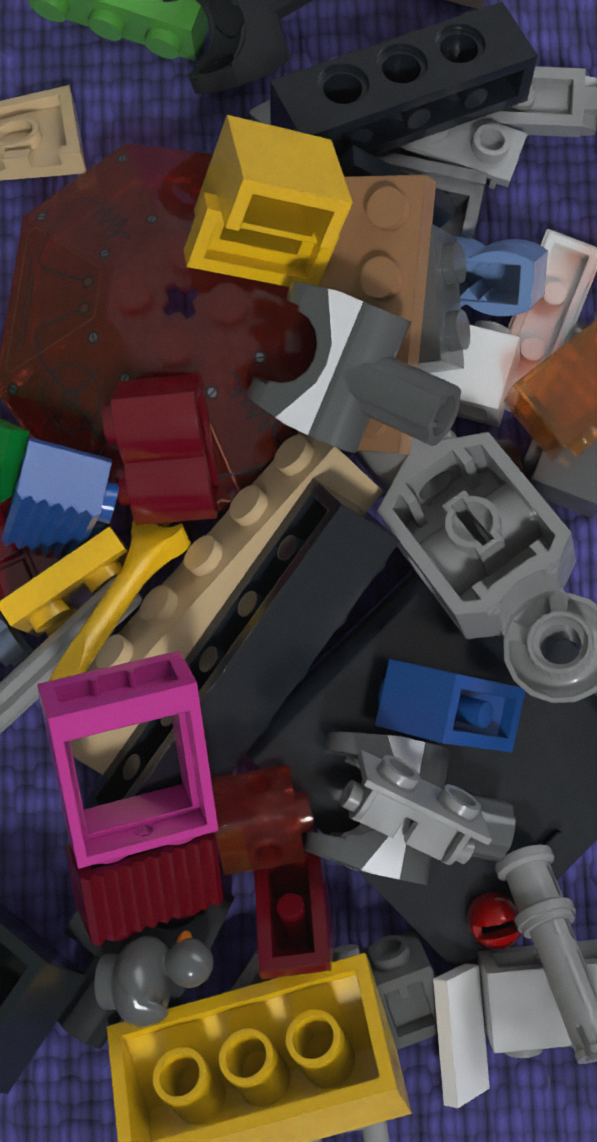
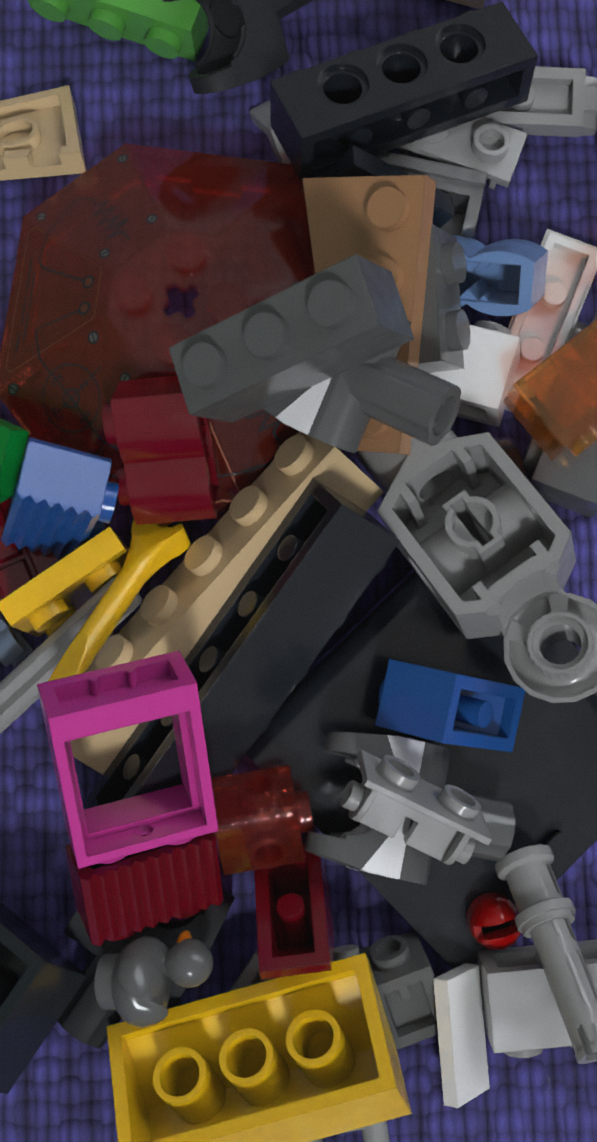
(268, 205): yellow plate -> none
(291, 341): none -> dark grey brick

